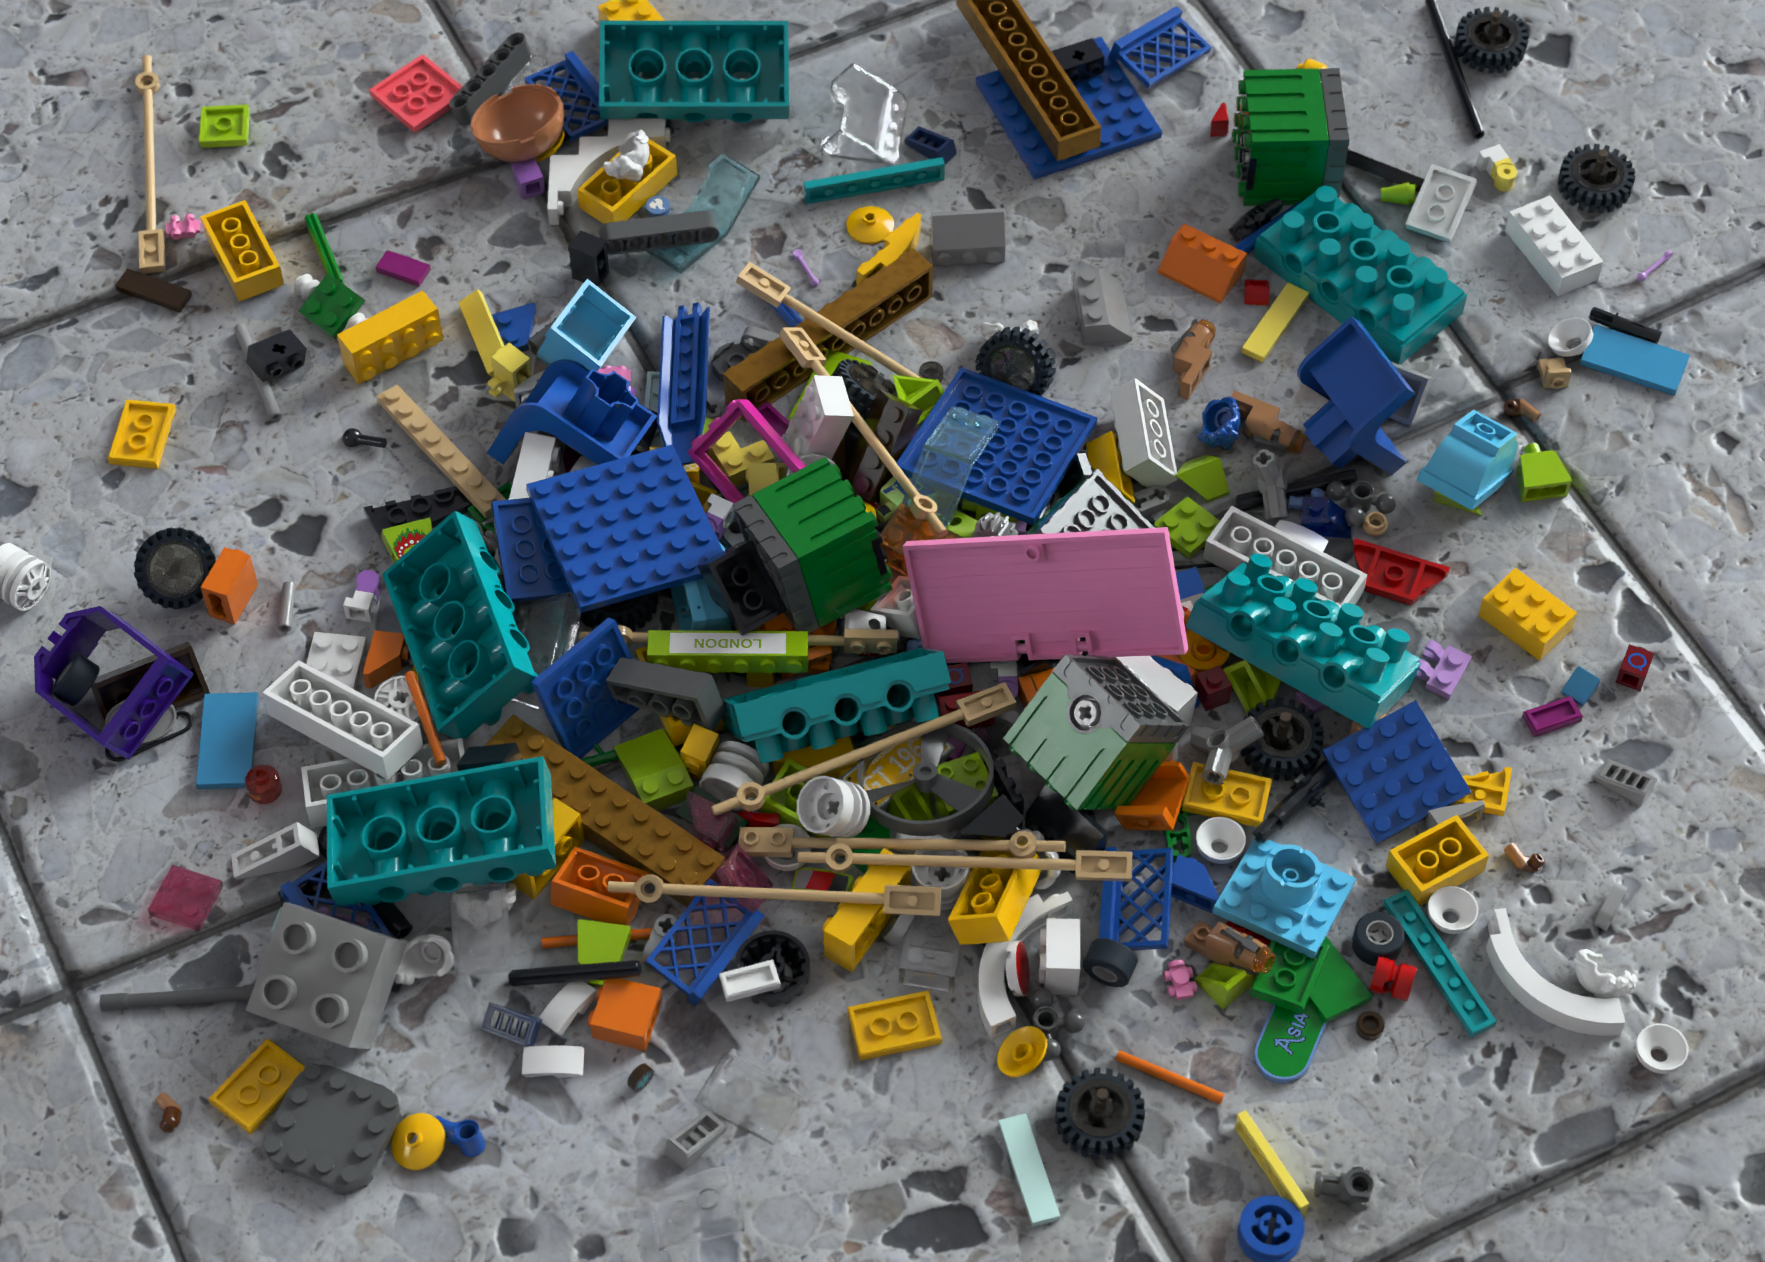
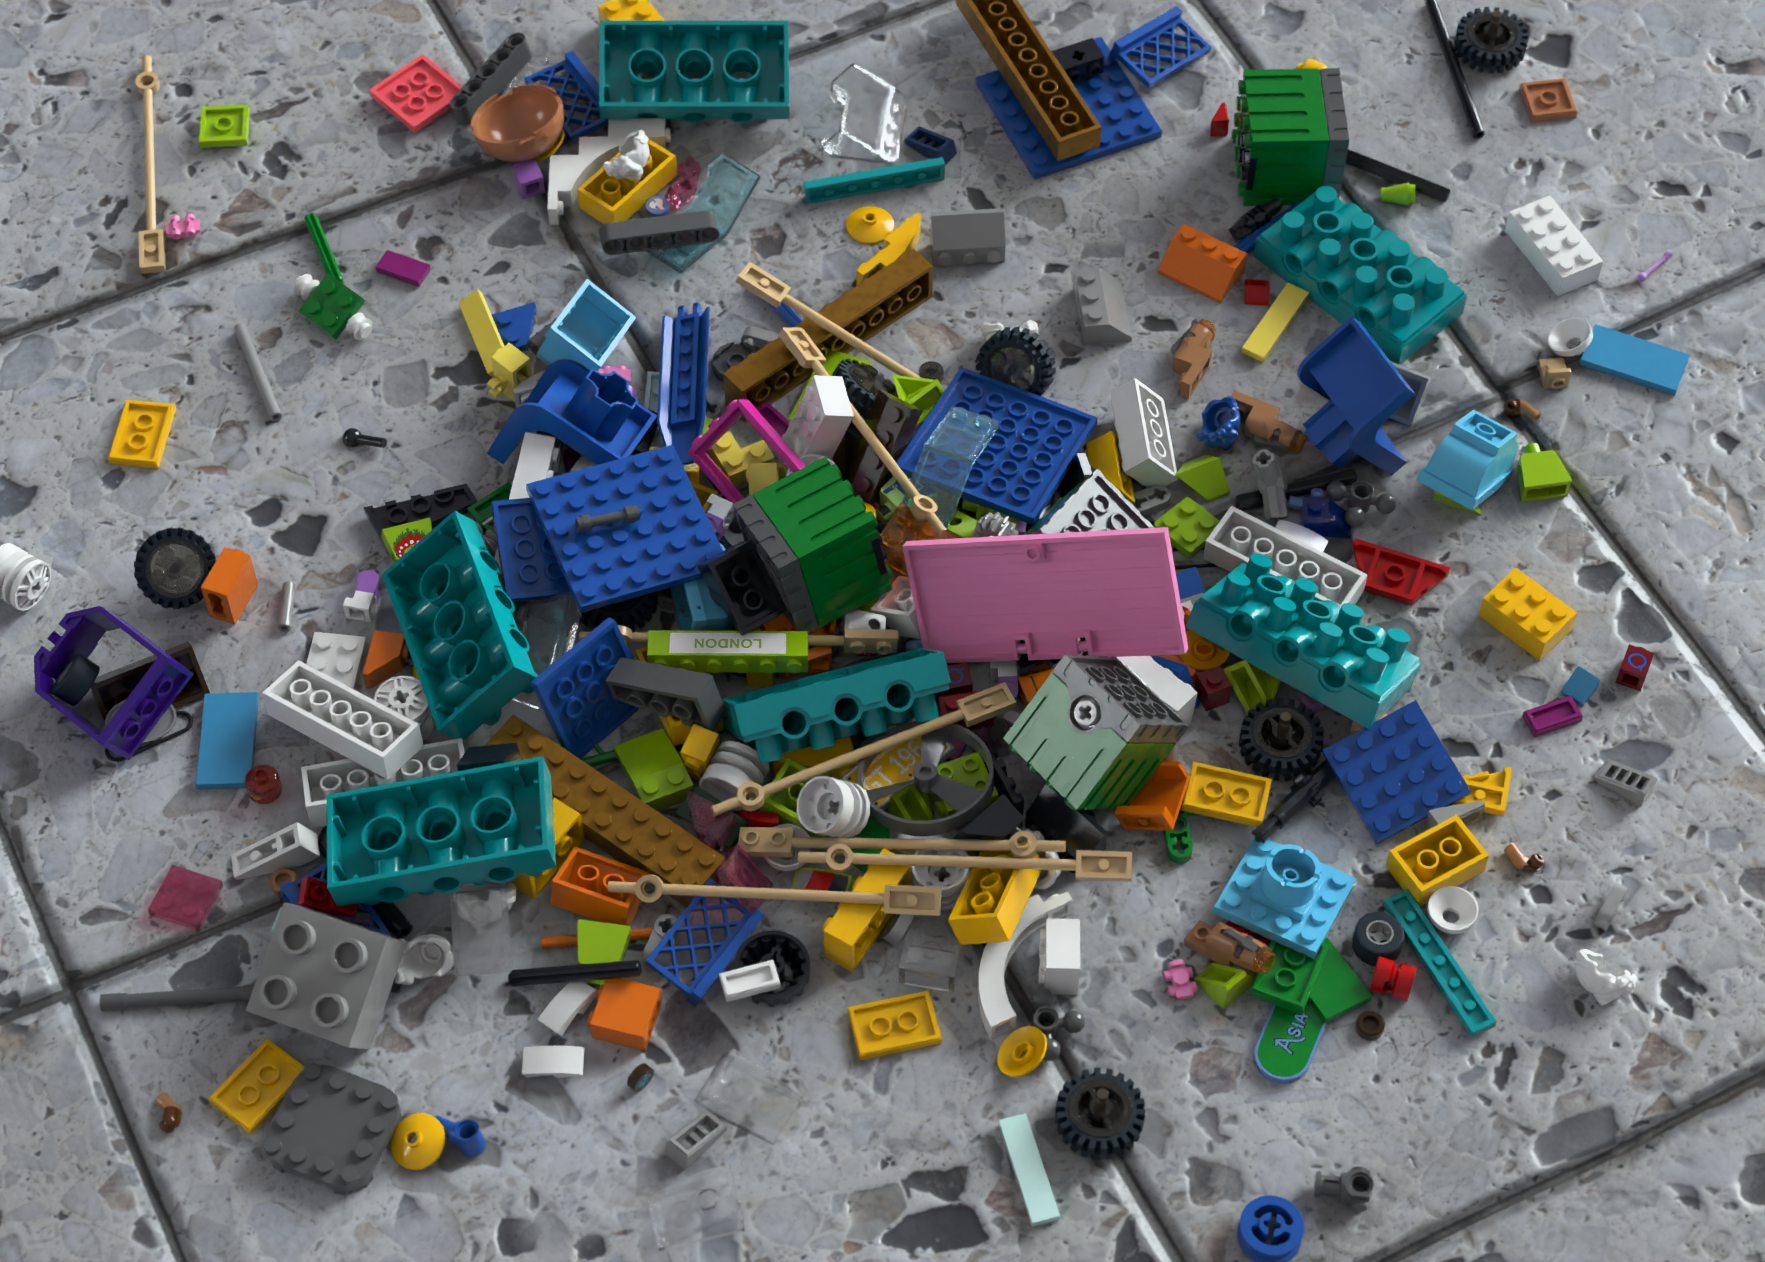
(153, 290): dark brown tile -> none
(242, 250): yellow brick -> none
(276, 355): black brick -> none
(280, 877): none -> medium nougat tile
(316, 896): none -> red slope
(390, 337): yellow brick -> none
(425, 718): orange bar -> none
(439, 449): tan plate -> none
(531, 1030): dark blue slope -> none
(588, 258): black brick -> none
(629, 514): none -> dark grey bar
(684, 188): none -> clear pink piece
(797, 254): lavender hinge -> none
(1017, 968): tile -> none
(1110, 962): black wheel -> none
(1113, 904): blue fence -> none
(1170, 1077): orange bar -> none
(1193, 884): blue slope -> none
(1220, 830): white piece -> none
(1223, 746): light grey piece -> none
(1269, 1162): light yellow tile -> none
(1378, 519): tan plate -> none
(1440, 203): white plate -> none
(1448, 671): lavender plate -> none
(1498, 166): leg -> none
(1541, 997): white arch -> none
(1548, 100): none -> nougat tile
(1596, 178): wheel -> none
(1624, 325): black axle -> none
(1666, 1039): white piece -> none

